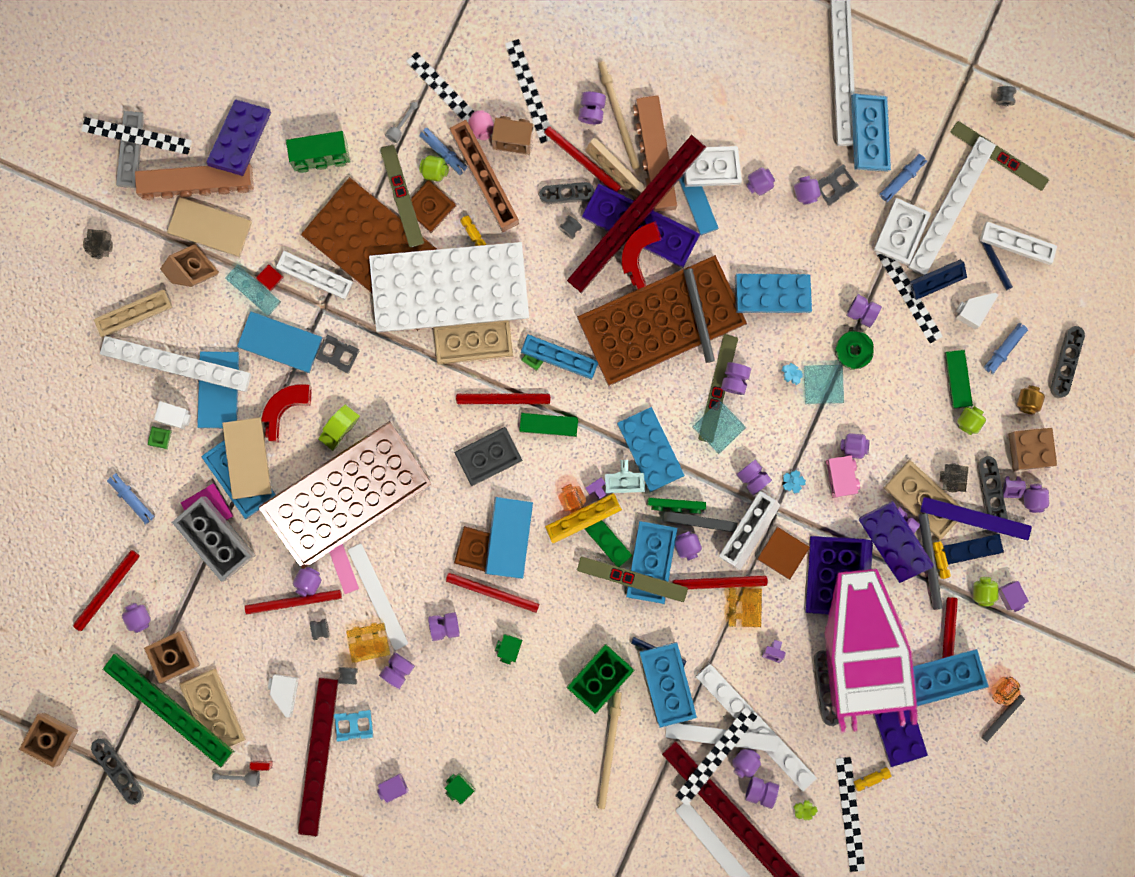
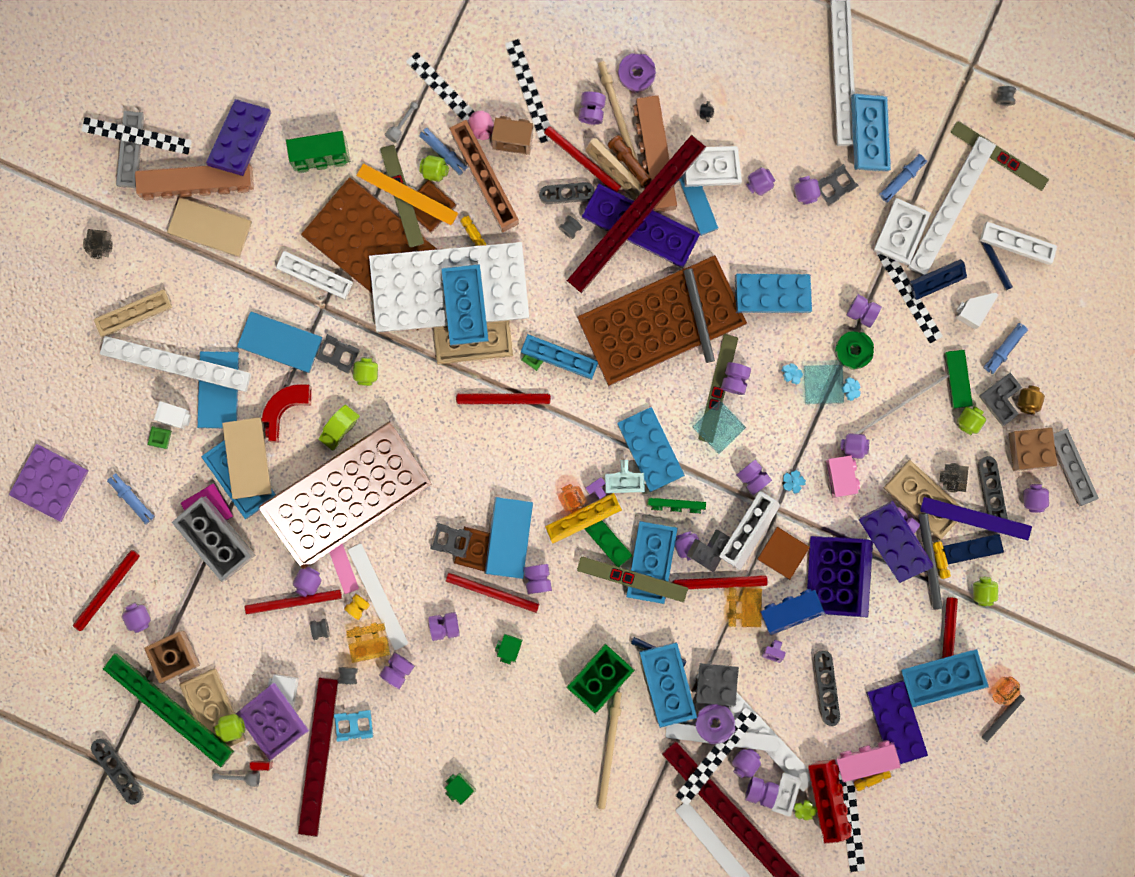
(48, 482): none -> medium lavender plate
(48, 740): medium nougat brick -> none
(188, 267): medium nougat slope -> none
(230, 727): none -> lime head
(253, 290): clear light blue tile -> none
(269, 277): red tile -> none
(272, 721): none -> medium lavender plate
(357, 606): none -> yellow wheel
(365, 371): none -> lime head
(392, 788): medium lavender brick -> none
(407, 194): none -> light orange sticker
(450, 546): none -> flat silver piece
(465, 305): none -> dark azure plate
(488, 456): dark grey tile -> none
(537, 579): none -> medium lavender wheel
(548, 424): green tile -> none
(625, 155): none -> dark orange pin
(630, 257): red arch -> none
(637, 61): none -> medium lavender plate
(698, 521): dark grey beam -> none
(704, 722): none -> medium lavender plate
(706, 111): none -> black plate
(709, 554): none -> flat silver plate
(717, 684): none -> flat silver plate
(787, 794): none -> white plate
(792, 611): none -> blue brick
(829, 801): none -> red brick
(851, 389): none -> medium azure plant
(867, 651): windscreen -> none
(868, 761): none -> bright pink brick
(905, 402): none -> white sticker
(997, 399): none -> flat silver plate
(1013, 489): medium lavender tile -> none
(1013, 596): medium lavender brick -> none
(1071, 363): dark grey beam -> none
(1074, 468): none -> light grey plate

